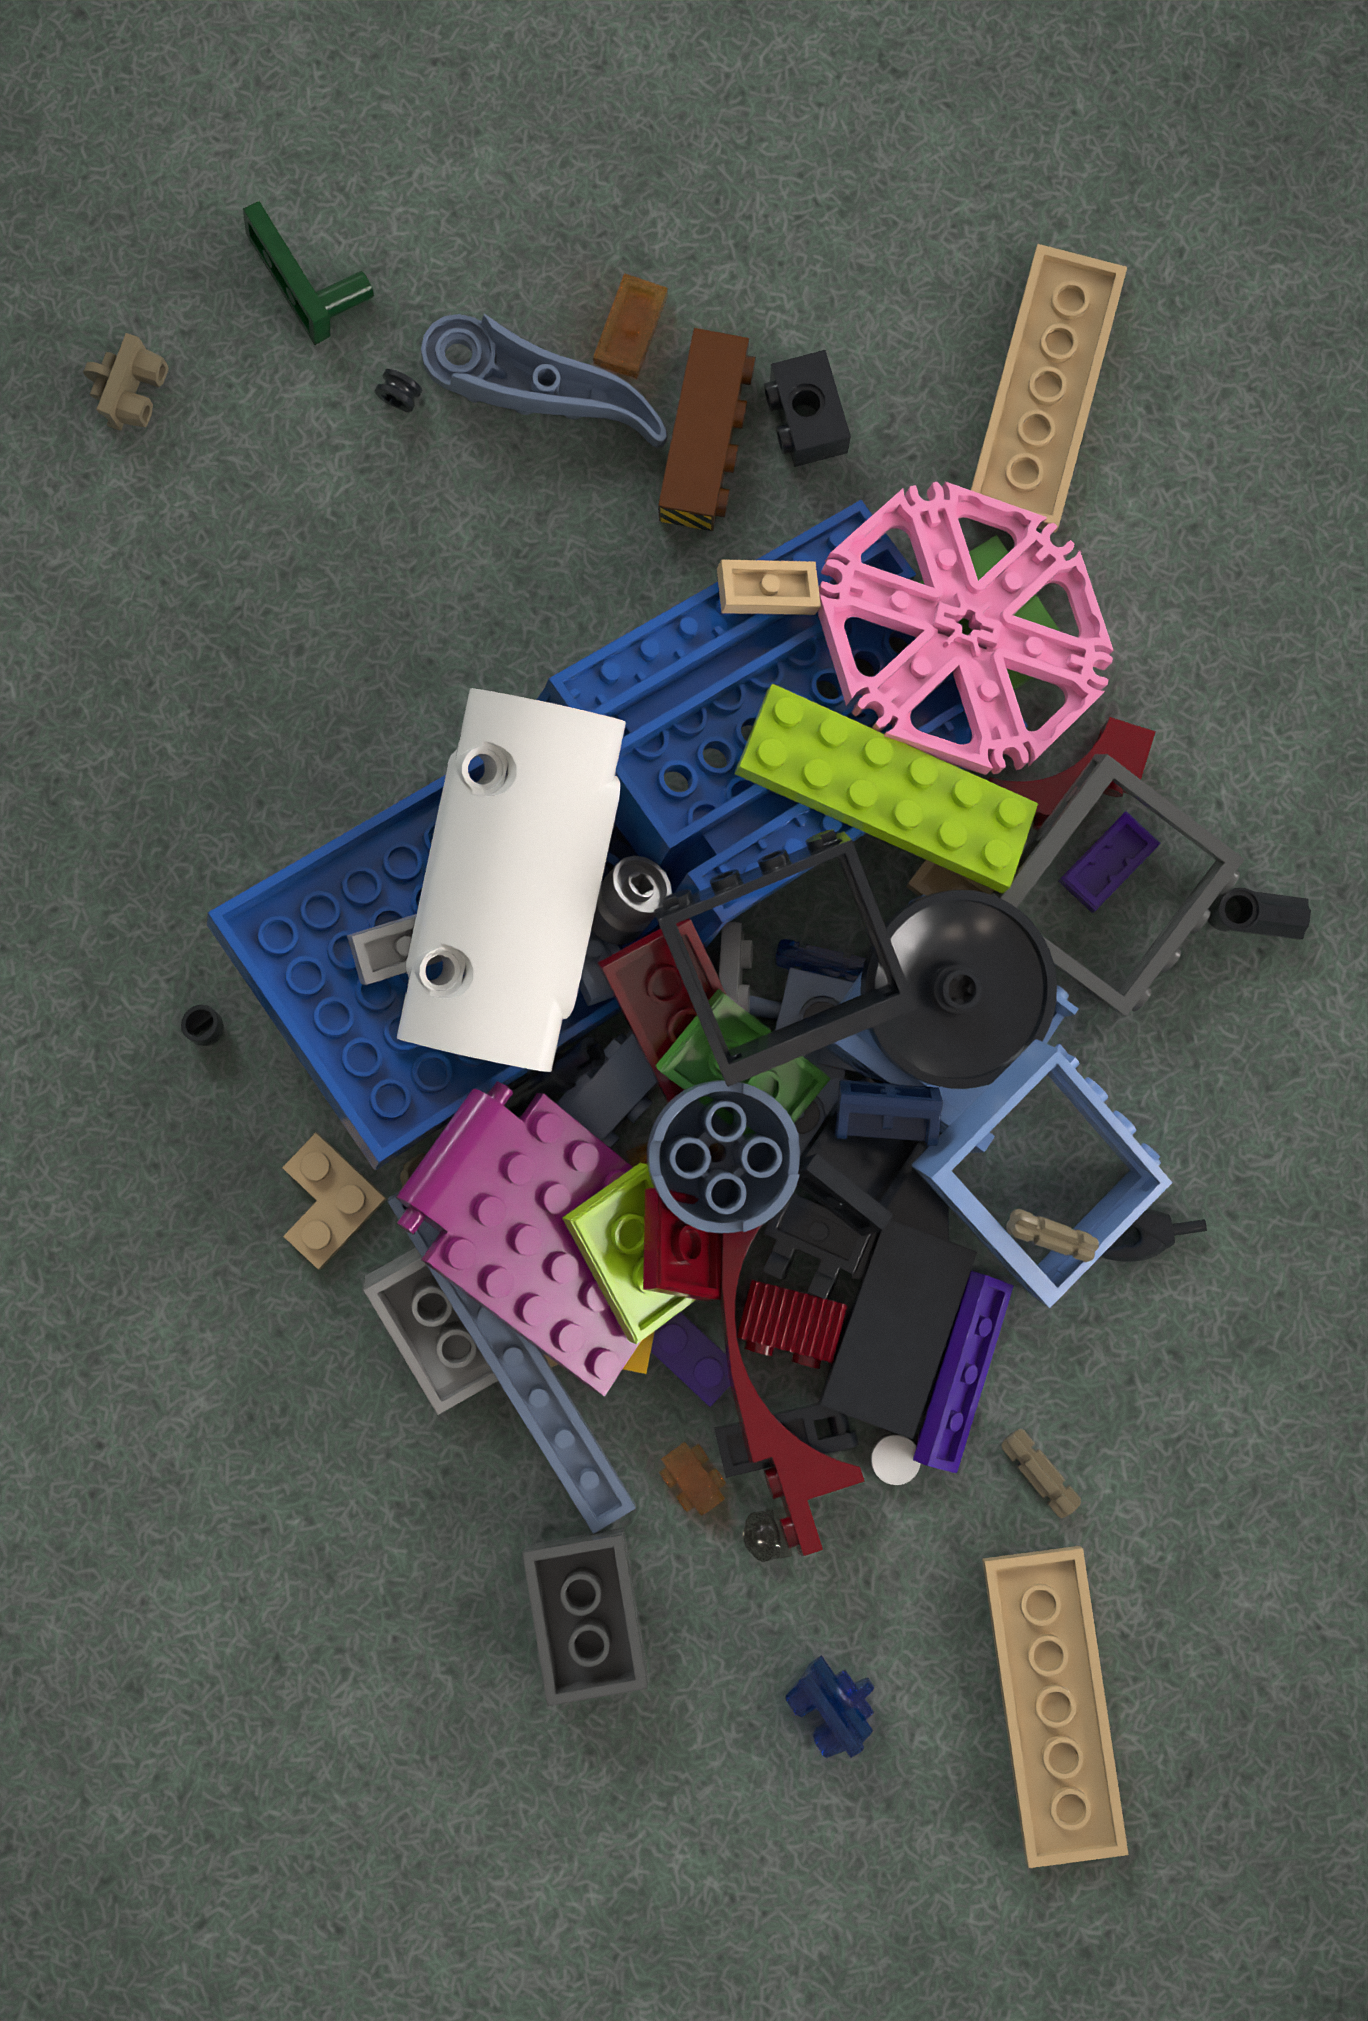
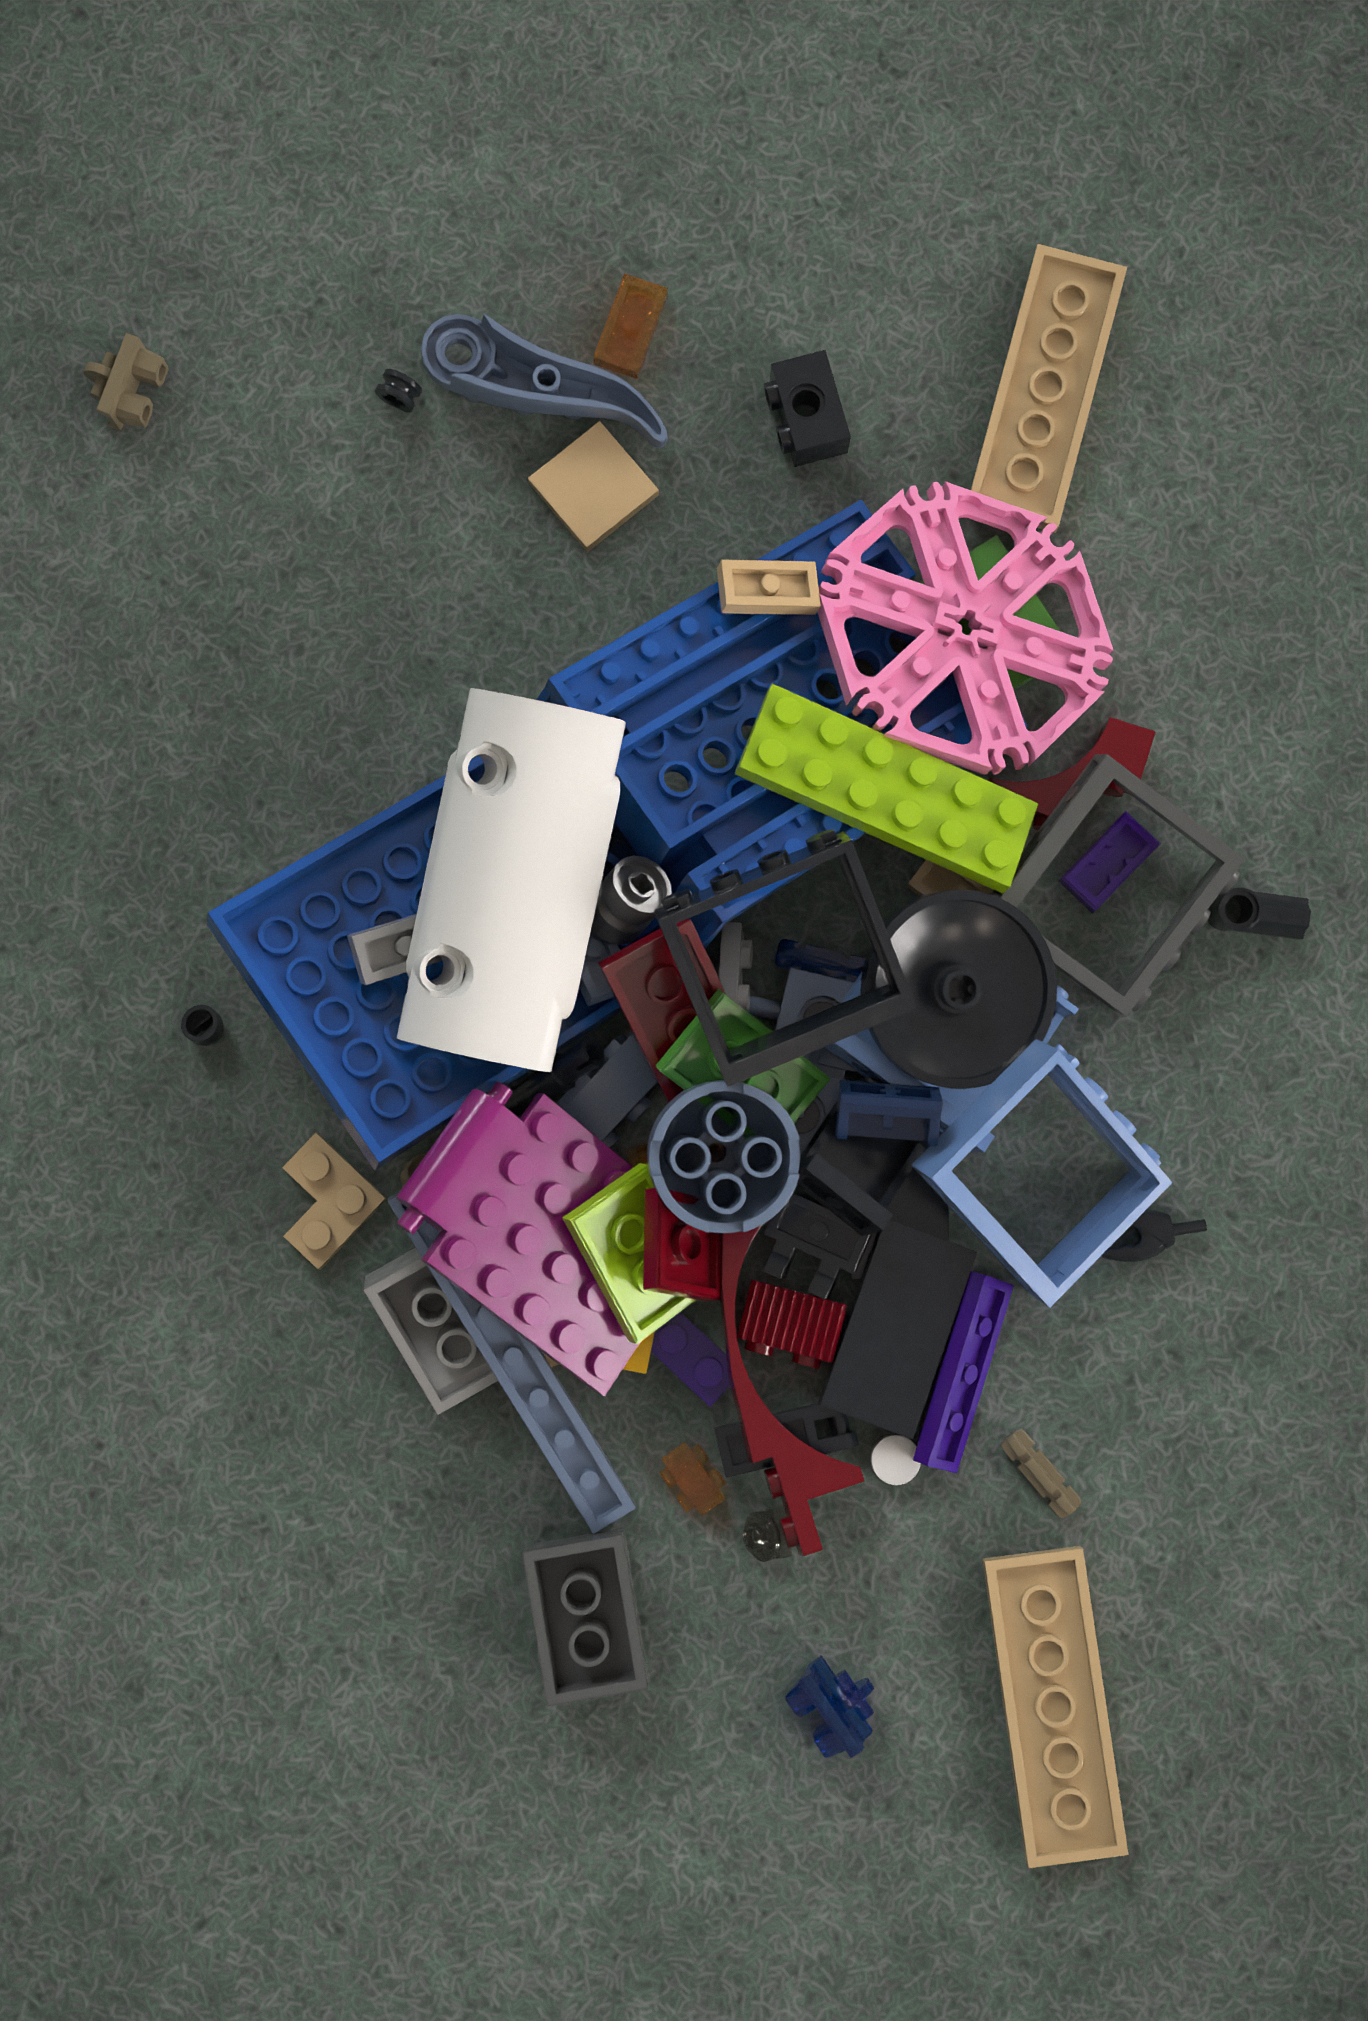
(310, 307): dark green piece -> none
(593, 486): none -> tan tile
(704, 430): reddish brown brick -> none
(1052, 1235): dark tan axle -> none

